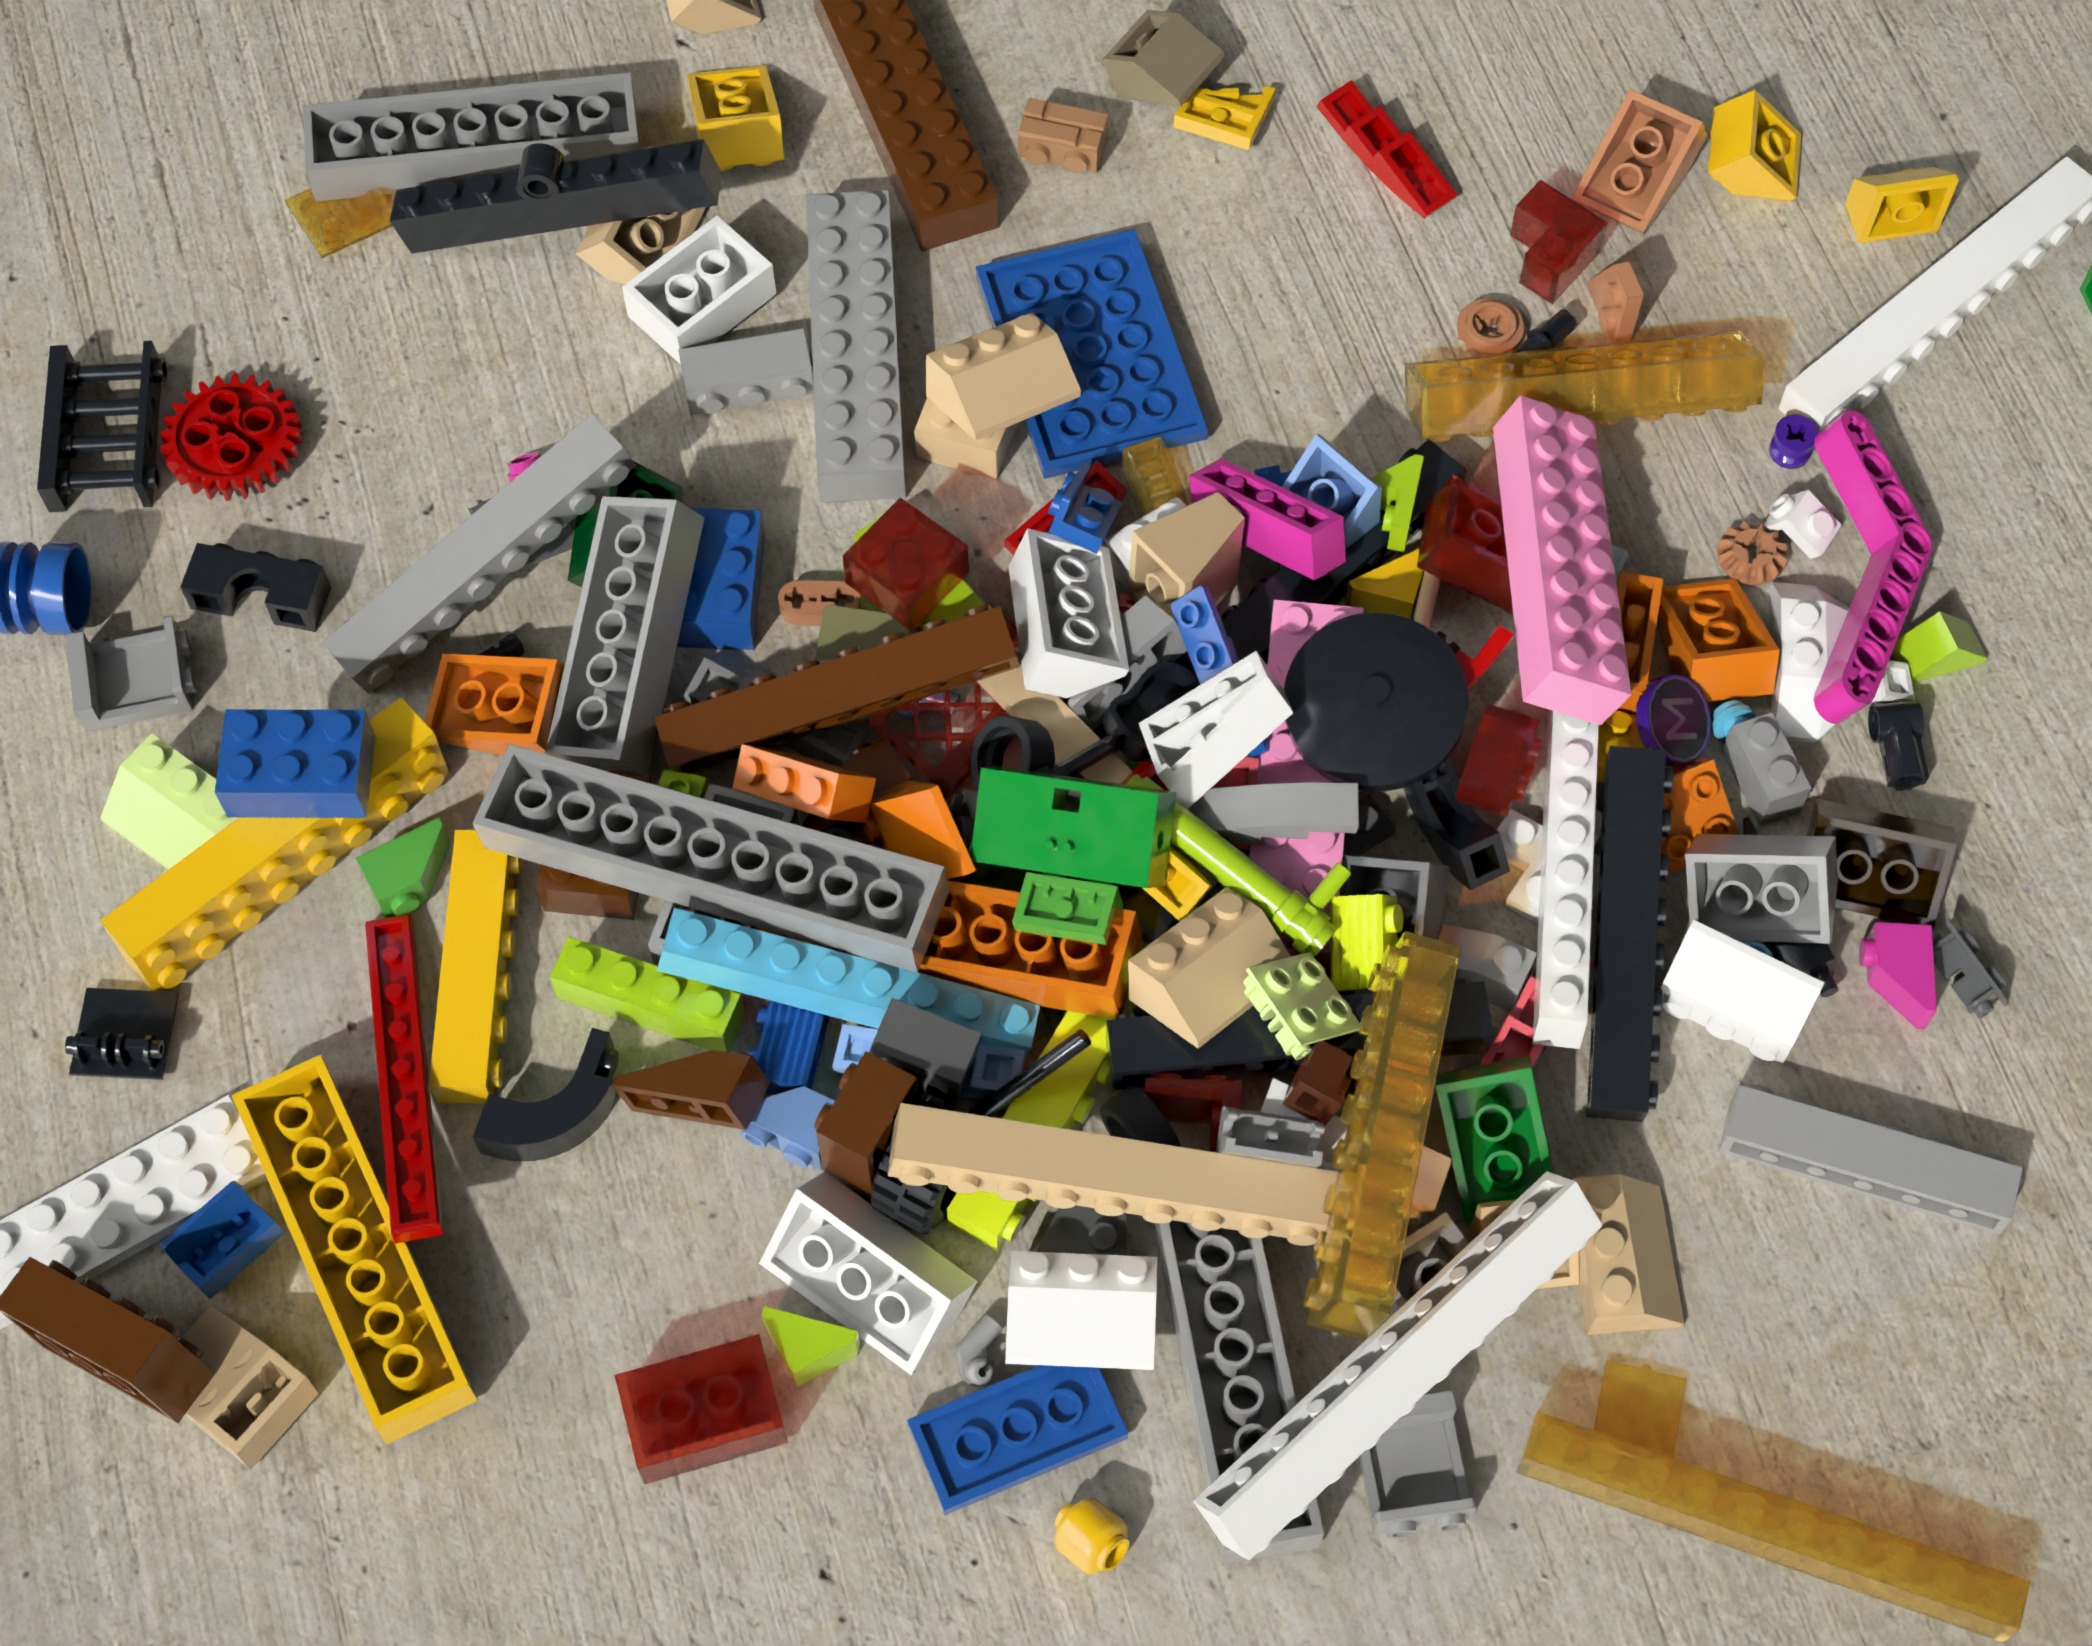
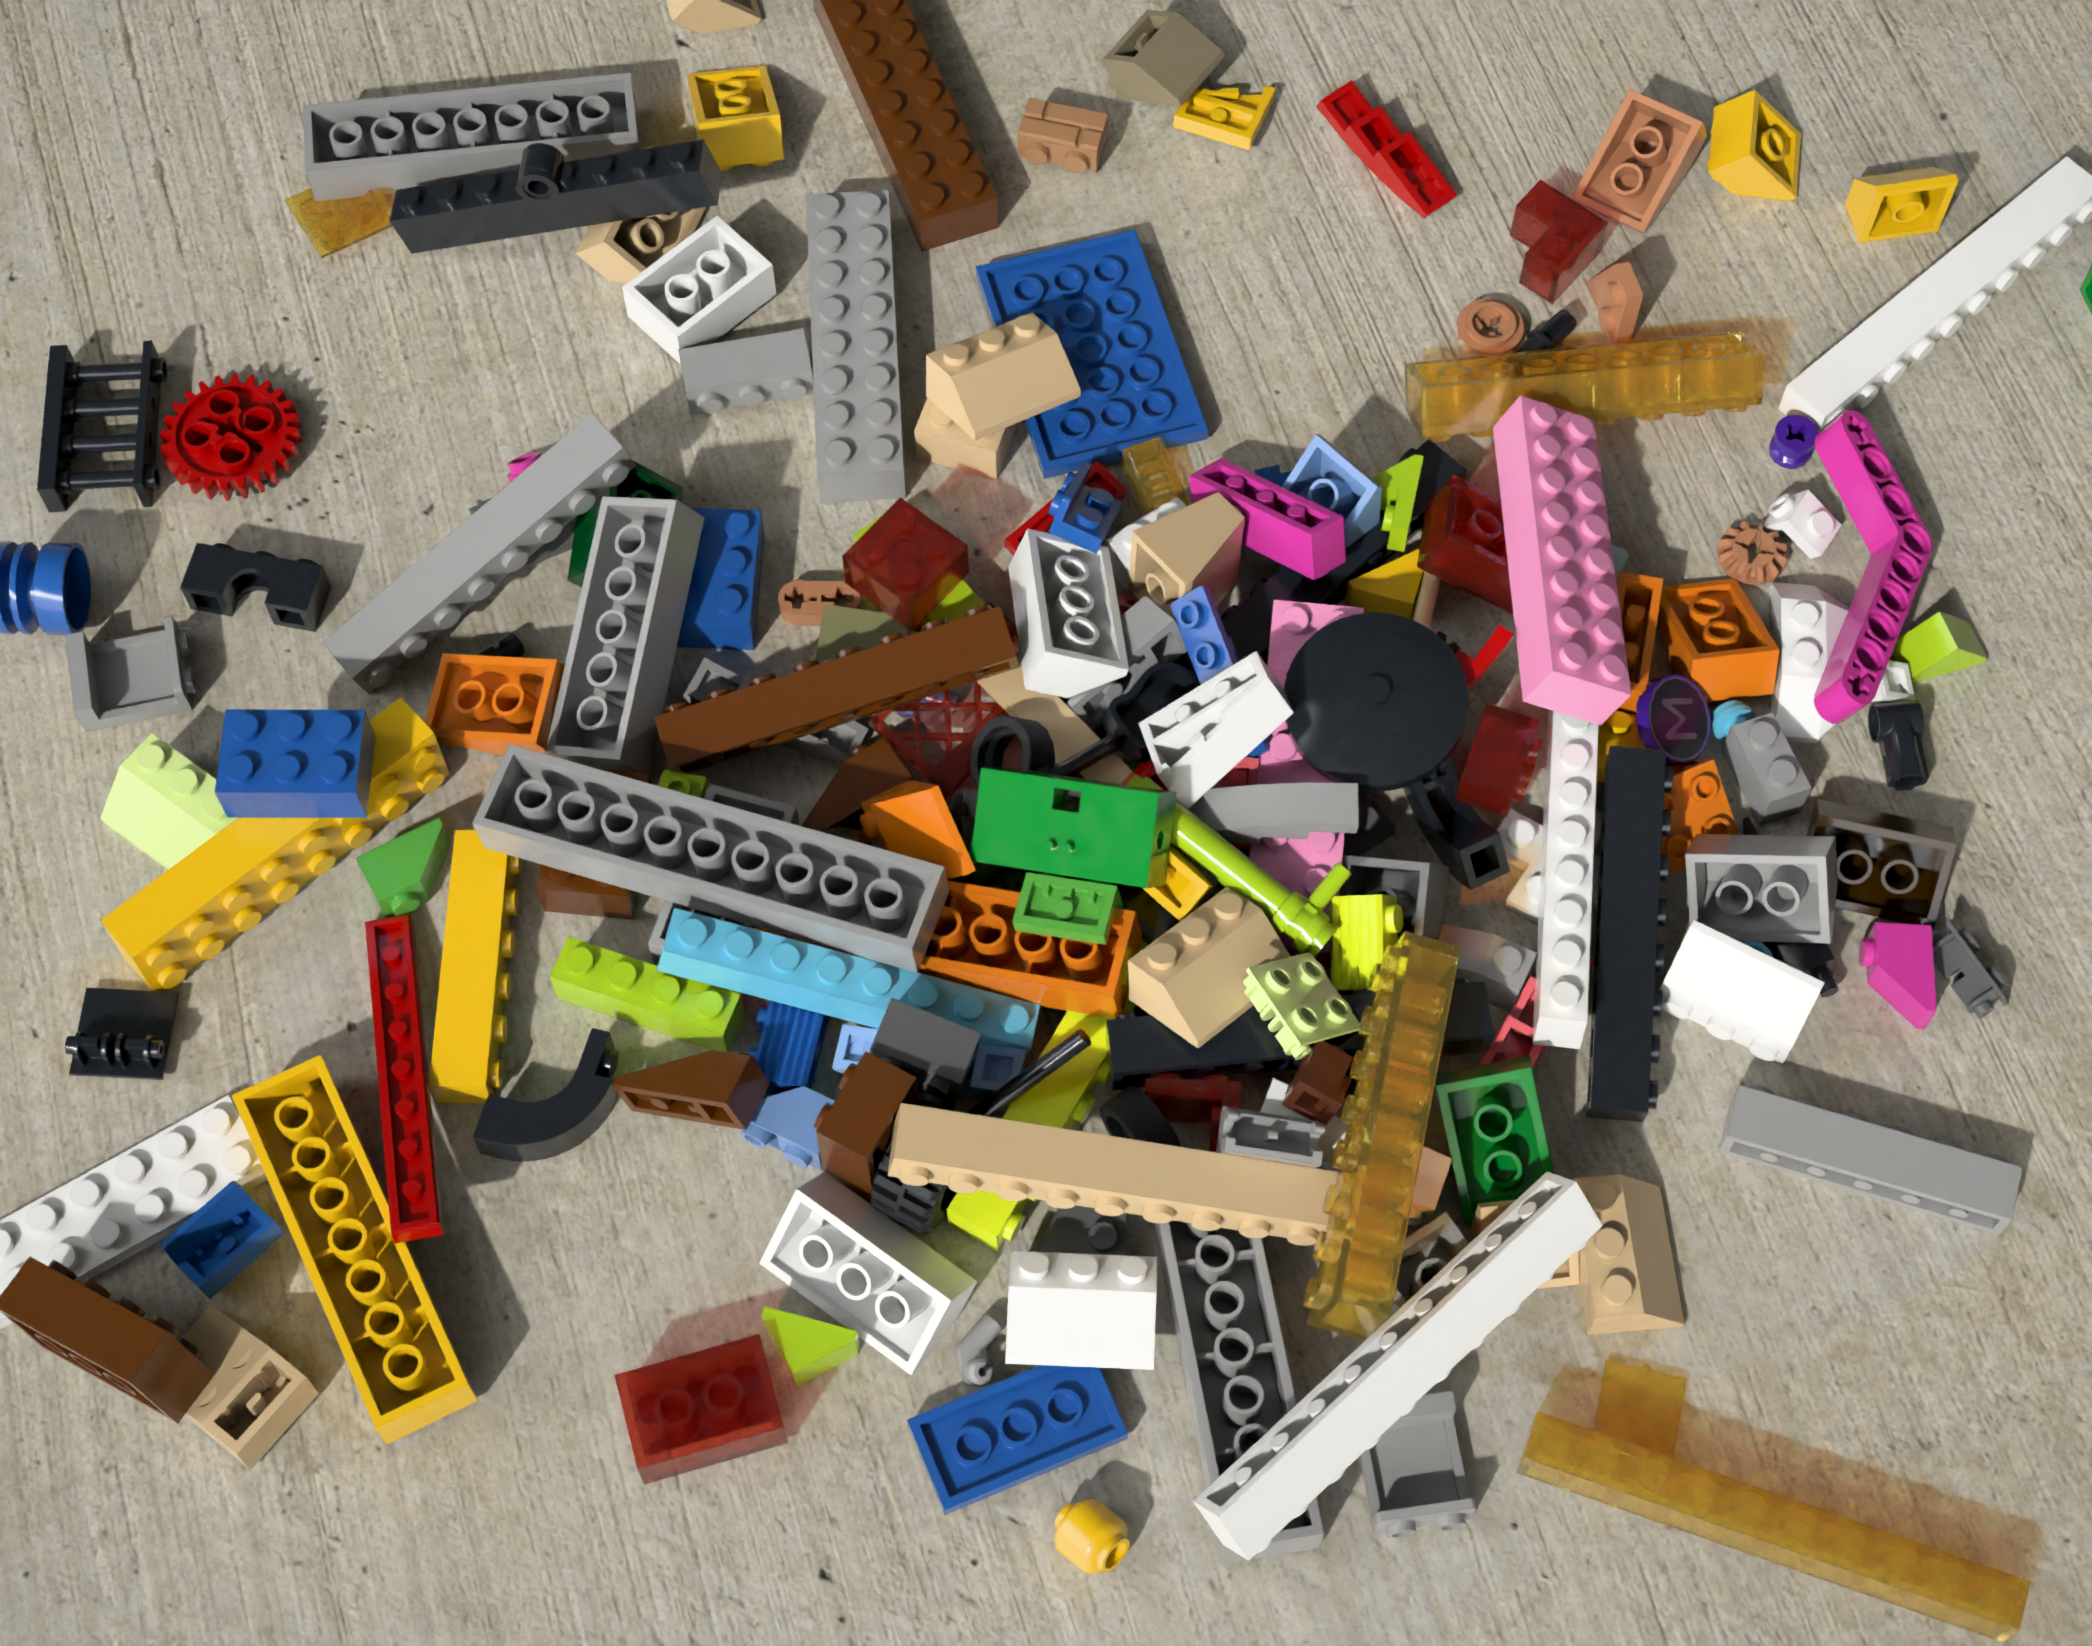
(804, 783): orange brick -> none

